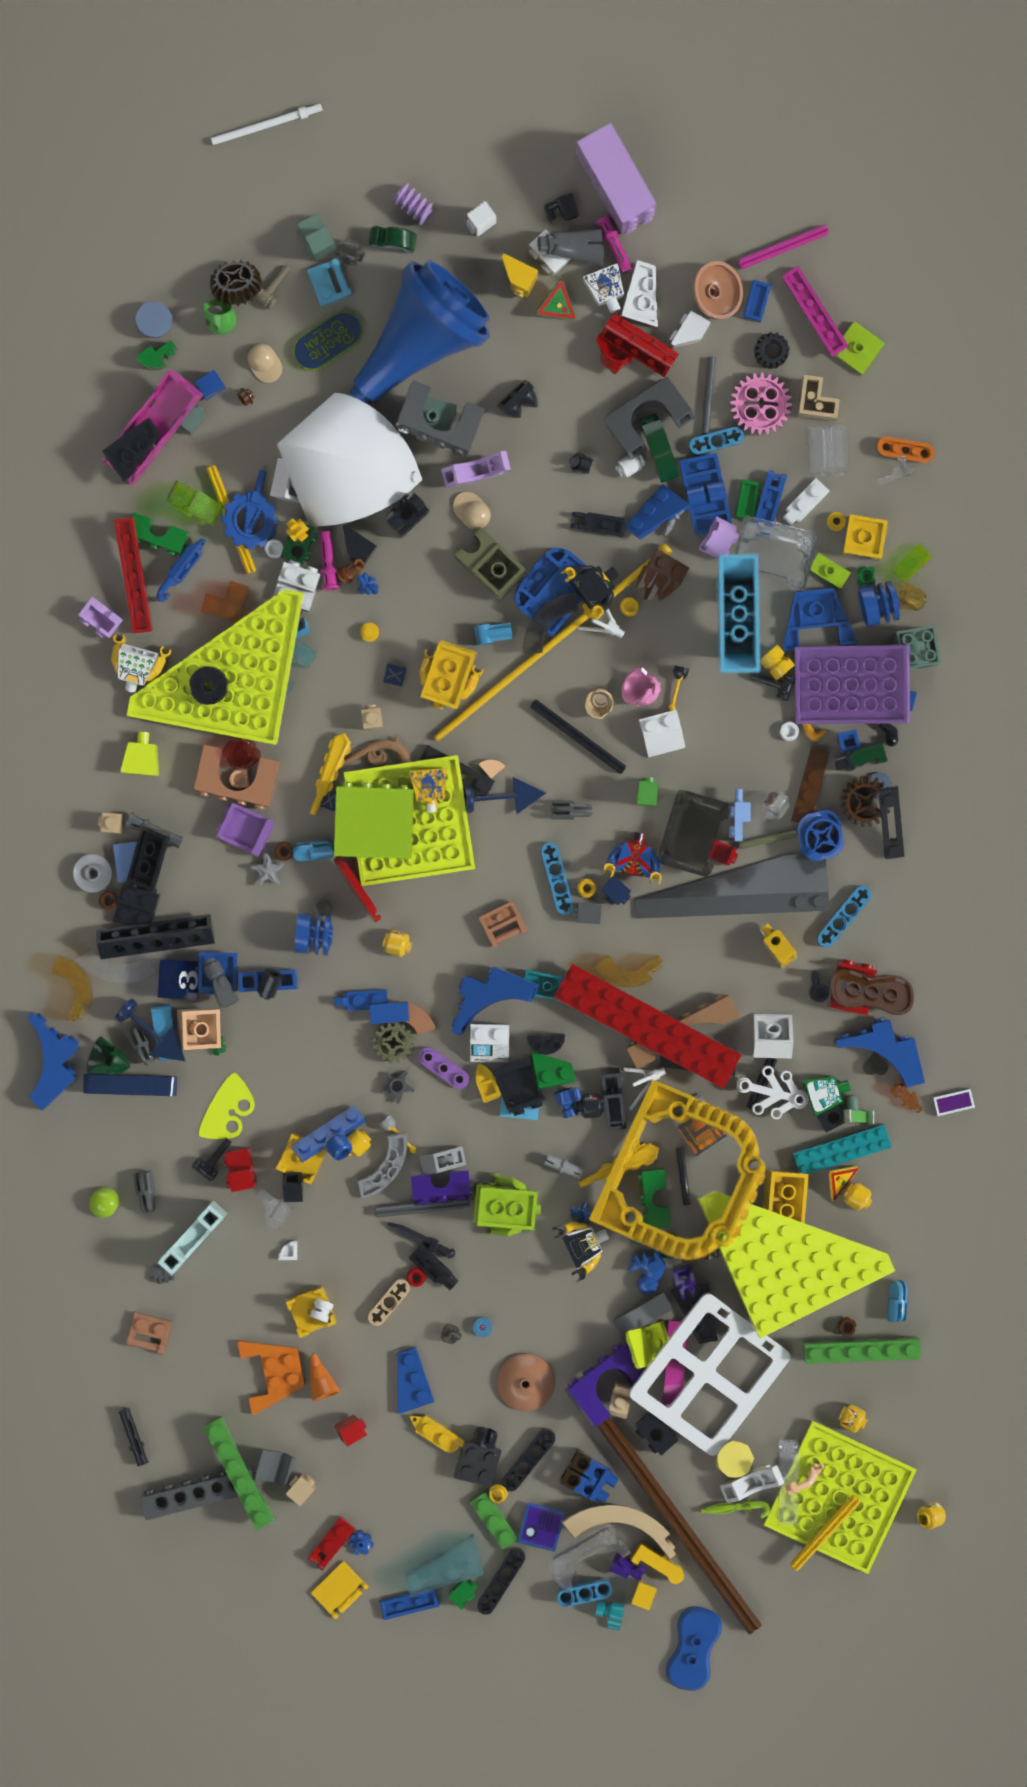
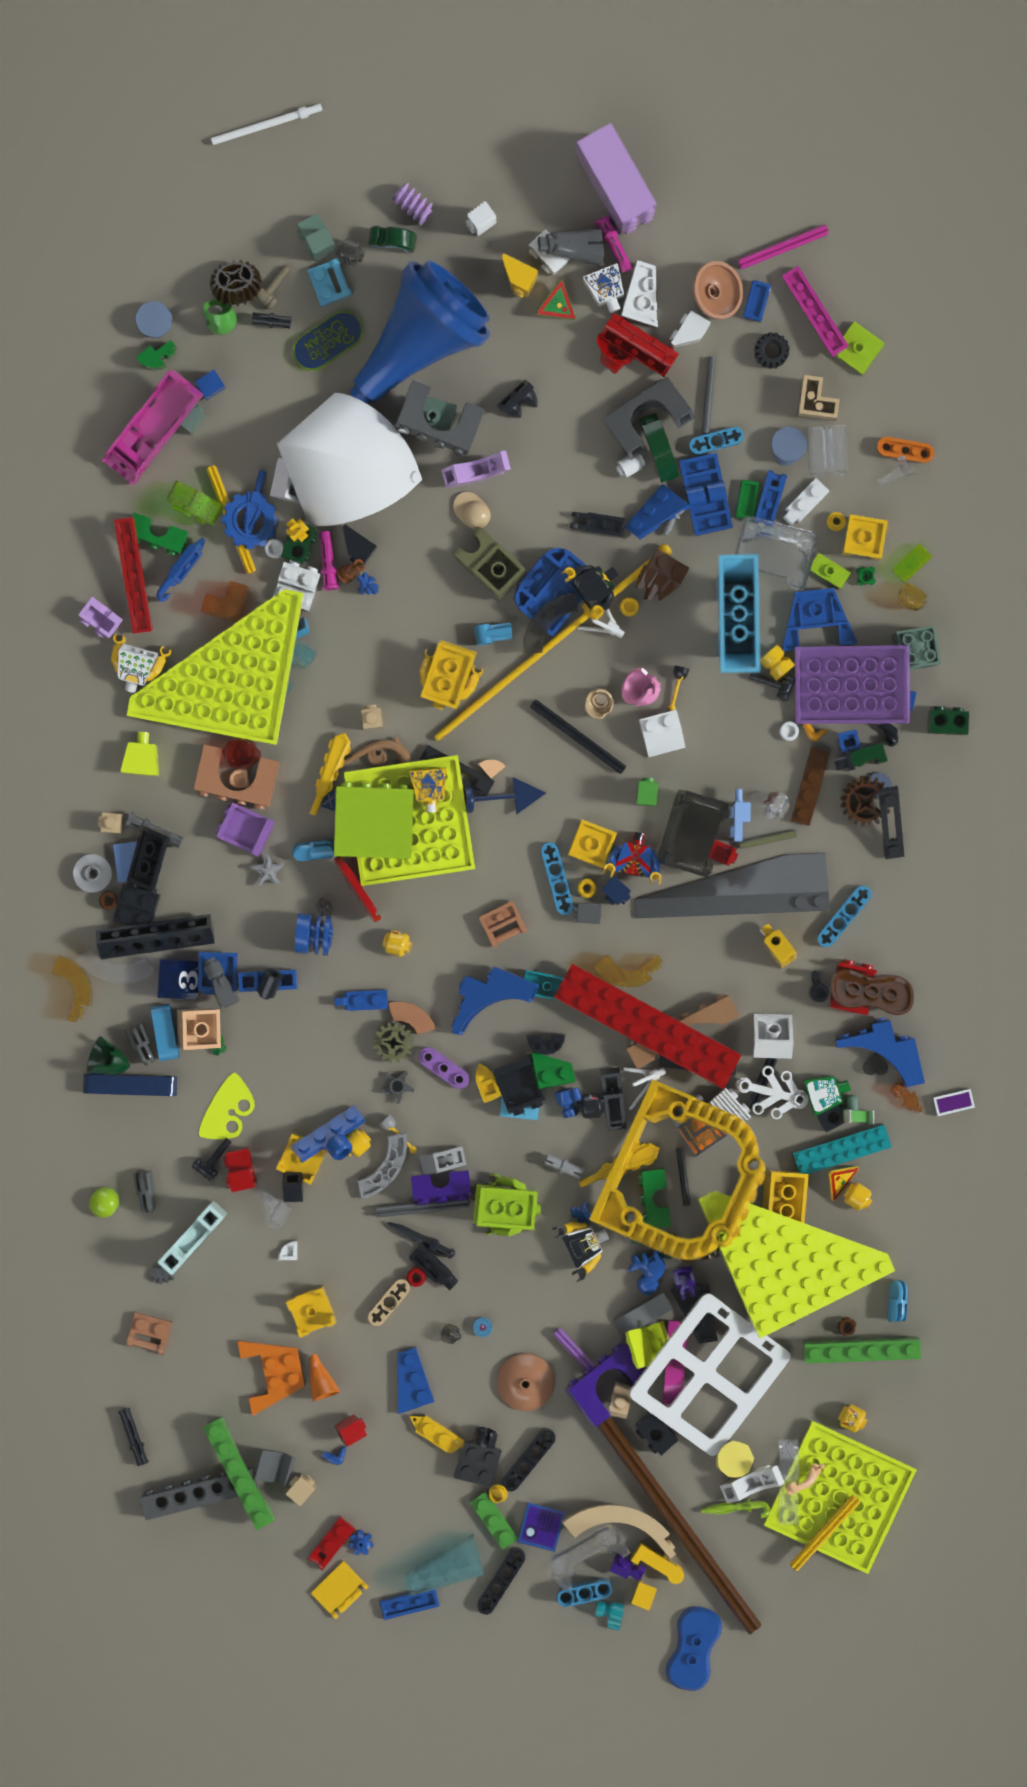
(56, 1053): blue arch -> none
(131, 448): black wing -> none
(168, 1046): dark blue piece -> none
(198, 687): black plate -> none
(245, 396): reddish brown plate -> none
(264, 363): tan cap -> none
(271, 320): none -> black pin
(279, 846): reddish brown plate -> none
(321, 1310): white wheel -> none
(335, 1459): none -> blue animal
(369, 632): yellow plate -> none
(389, 1012): blue tile -> none
(394, 675): dark blue tile -> none
(415, 505): black brick -> none
(463, 1592): green brick -> none
(489, 1043): white slope -> none
(566, 206): black piece -> none
(570, 810): dark grey arm -> none
(572, 1348): none -> medium lavender axle
(580, 463): black arm -> none
(592, 843): none -> yellow plate
(592, 1481): blue hips -> none
(719, 538): lavender cylinder -> none
(727, 1101): none -> white brick
(760, 421): bright pink gear -> none
(788, 445): none -> sand blue hat
(834, 845): blue piece -> none
(879, 603): blue wheel -> none
(931, 1515): yellow head -> none
(948, 726): none -> dark green brick

